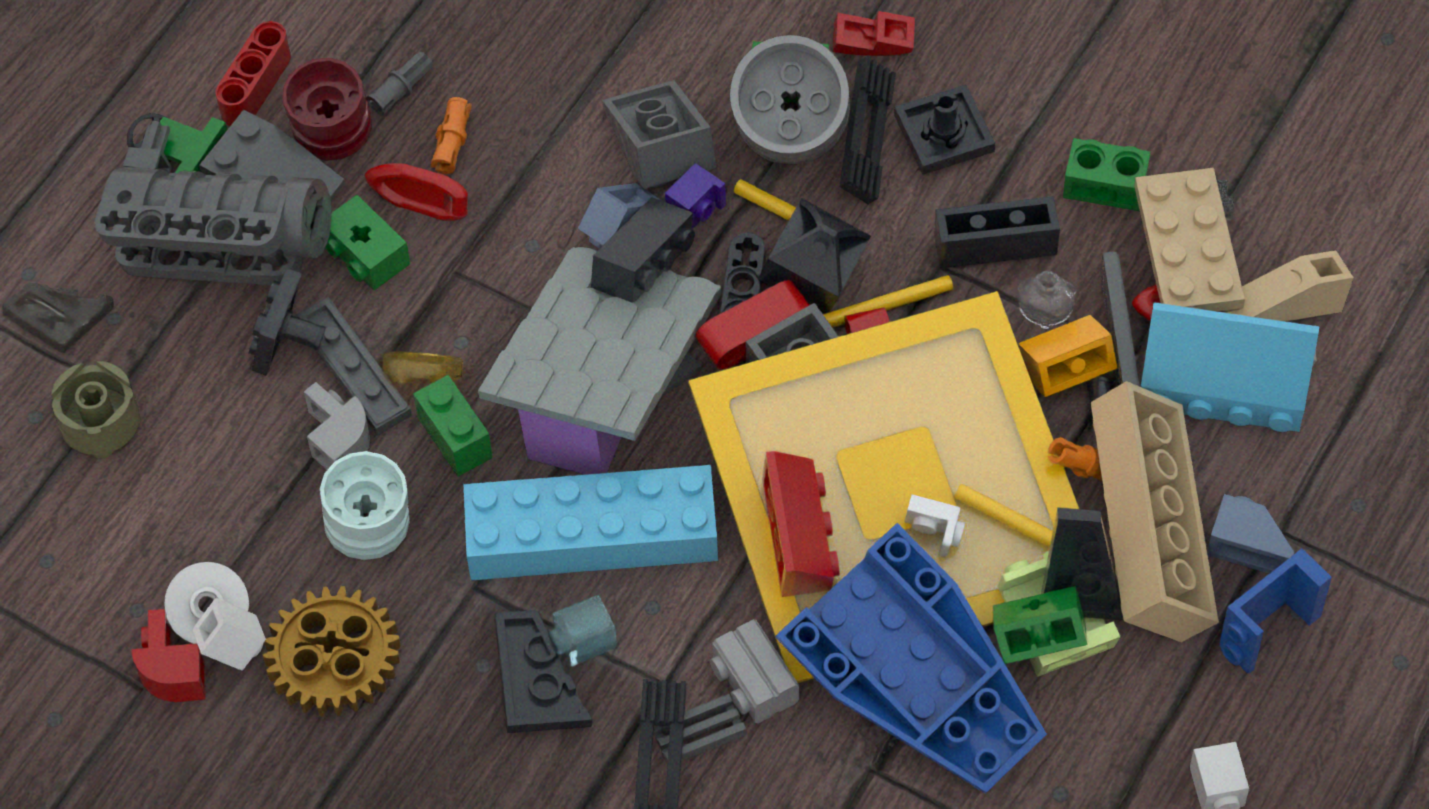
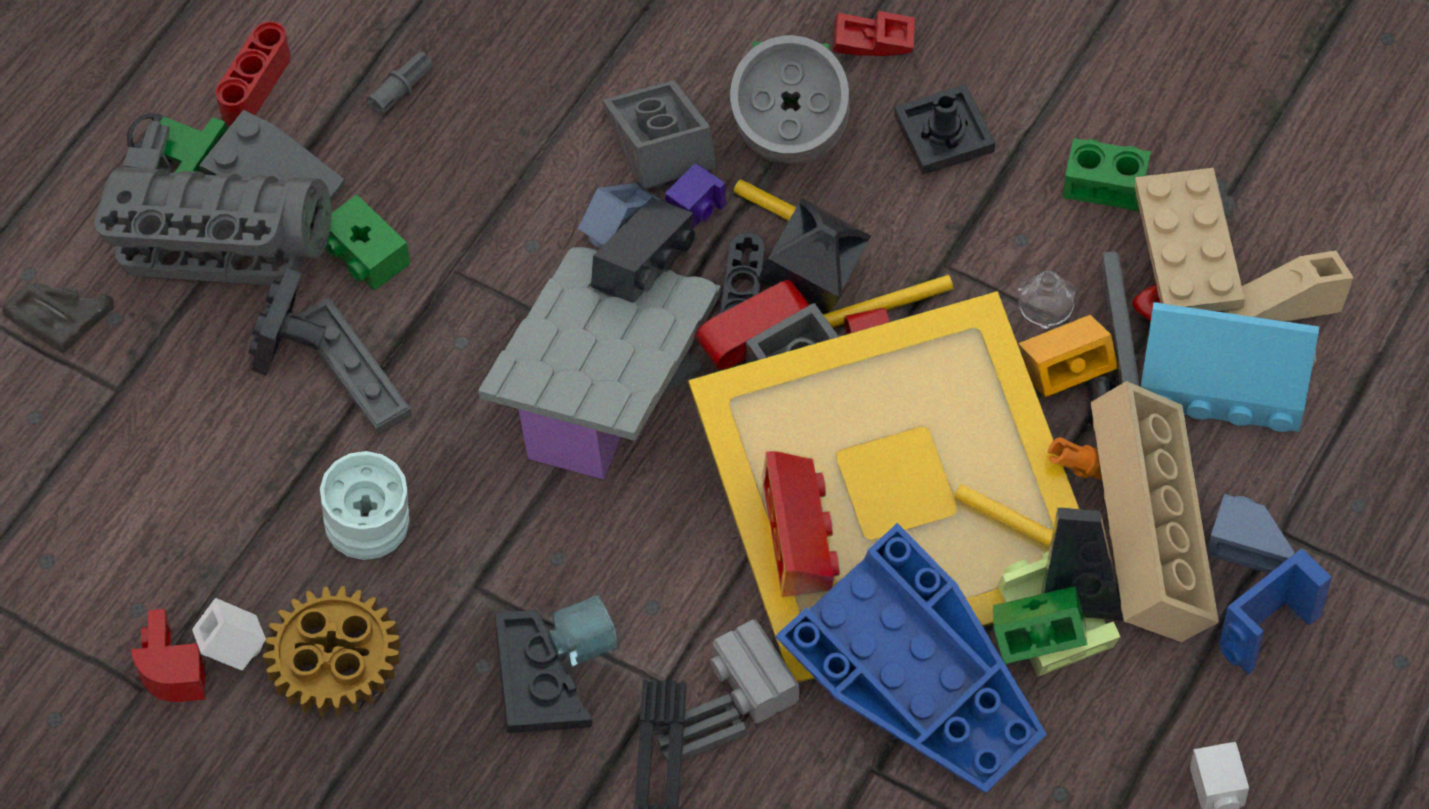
(95, 408): olive brick -> none
(193, 584): white dish -> none
(327, 108): dark red wheel -> none
(341, 428): light grey brick -> none
(409, 365): clear yellow plate -> none
(419, 190): red piece -> none
(451, 135): orange pin -> none
(453, 425): green brick -> none
(590, 522): medium azure brick -> none
(875, 85): black container -> none
(933, 516): white bracket -> none
(996, 232): black brick -> none

